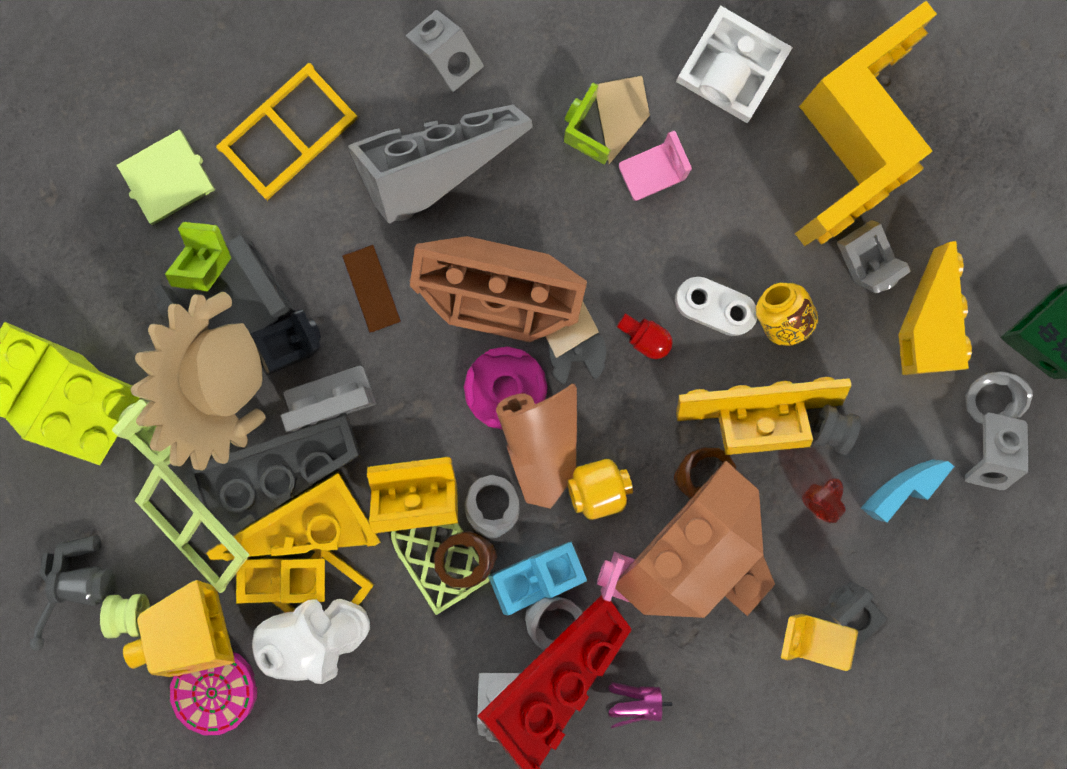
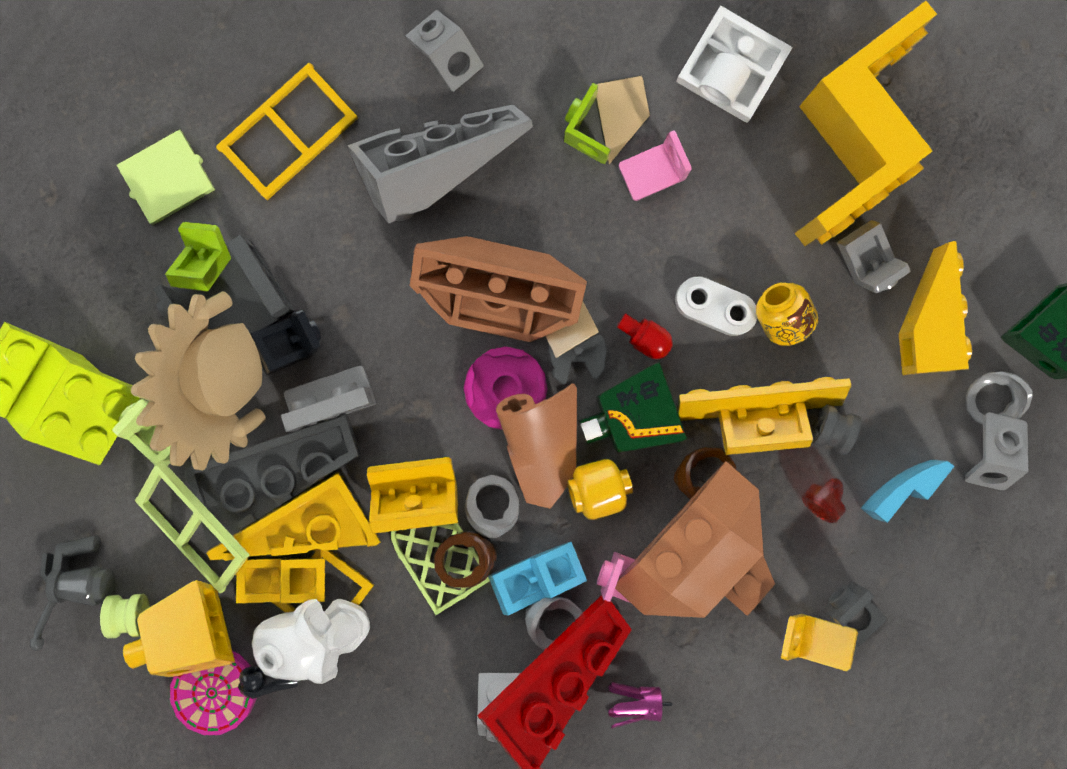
(257, 684): none -> black arm
(371, 288): reddish brown sticker -> none
(636, 413): none -> dark green torso

